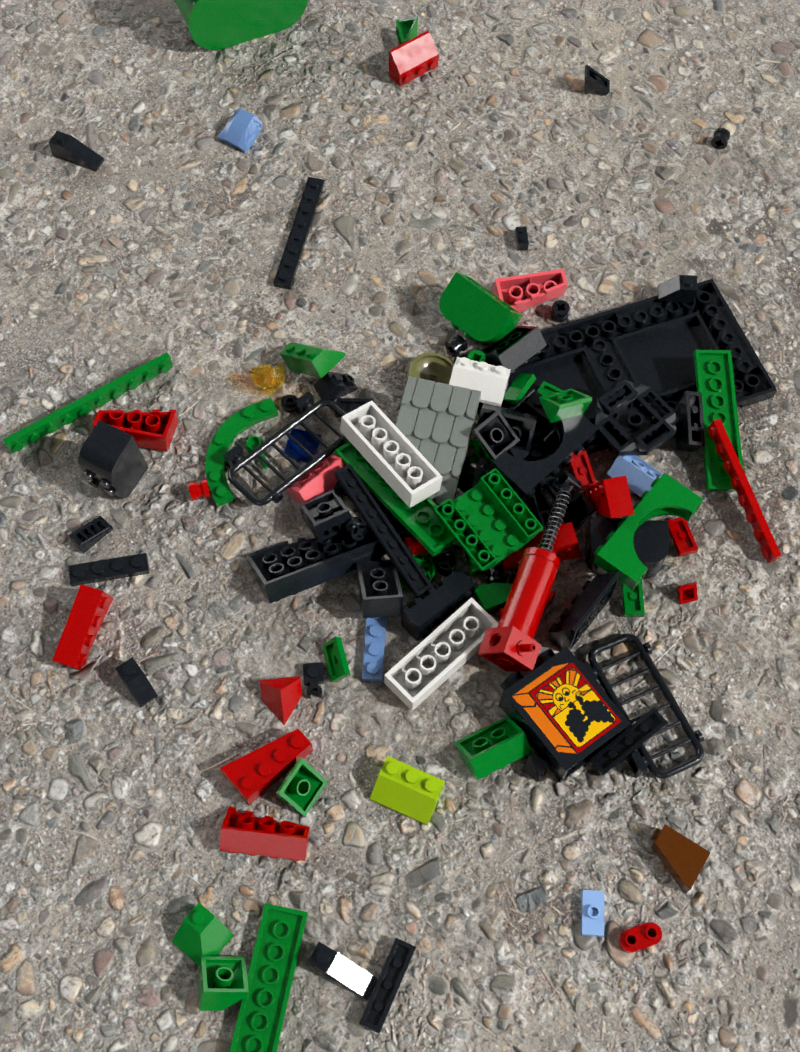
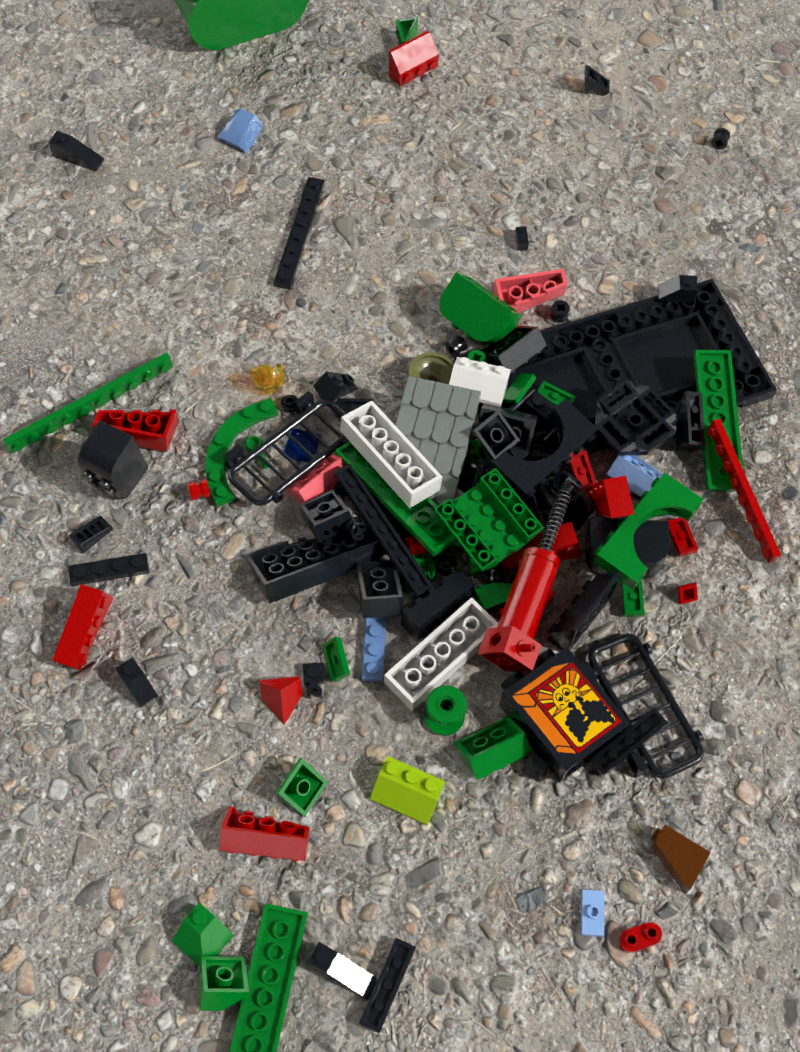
(266, 765): red wedge -> none
(310, 358): green slope -> none
(445, 710): none -> green hose
(565, 404): green slope -> none

